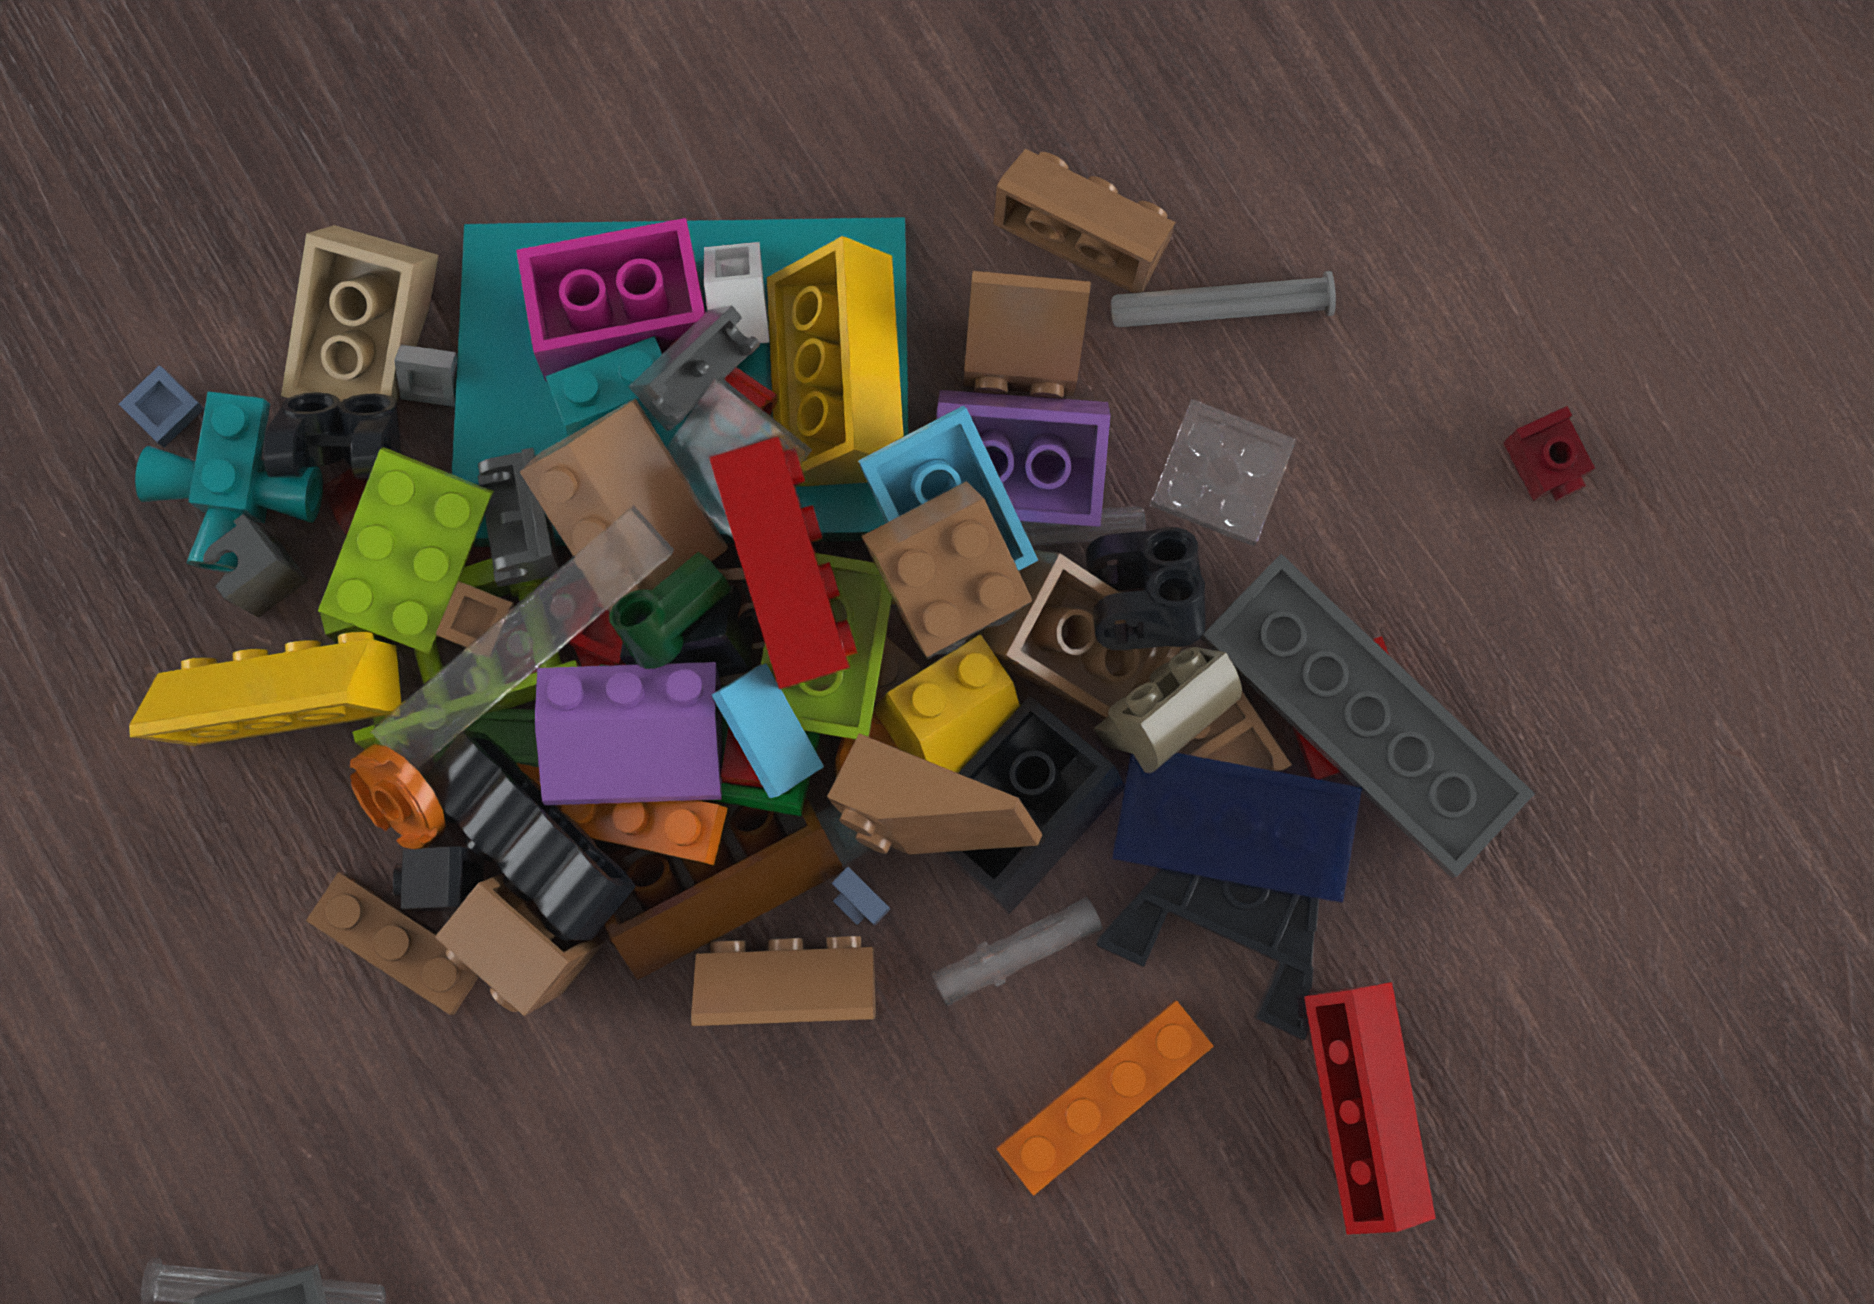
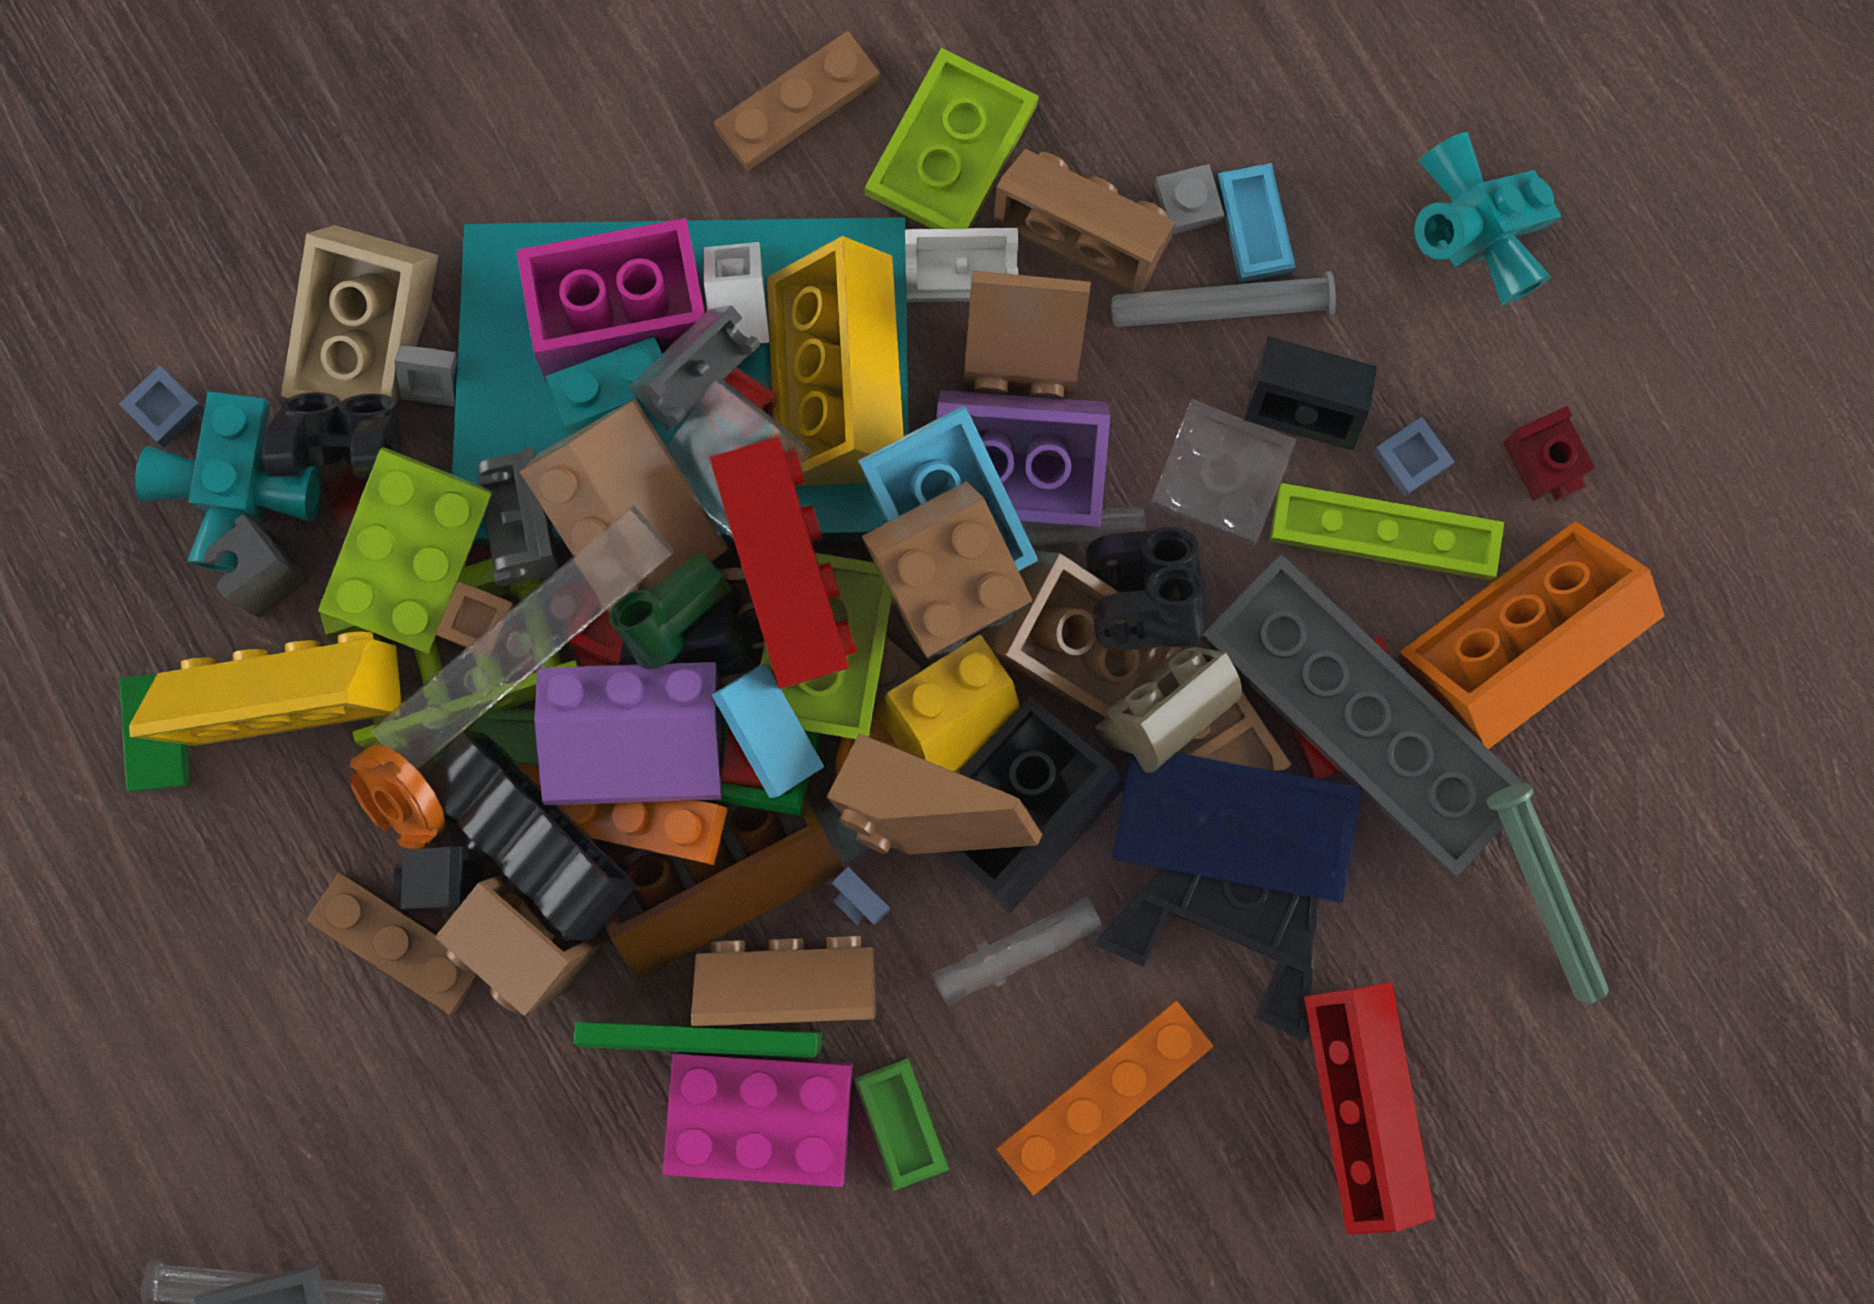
(148, 763): none -> green tile
(698, 1038): none -> green tile
(758, 1119): none -> dark pink brick
(797, 101): none -> medium nougat plate
(901, 1124): none -> bright green tile
(943, 260): none -> white hinge
(951, 144): none -> lime plate
(1190, 198): none -> light grey plate
(1255, 223): none -> medium azure tile
(1311, 393): none -> black brick
(1386, 532): none -> lime plate
(1413, 456): none -> sand blue plate
(1485, 218): none -> teal brick
(1534, 632): none -> orange slope
(1549, 891): none -> sand green axle

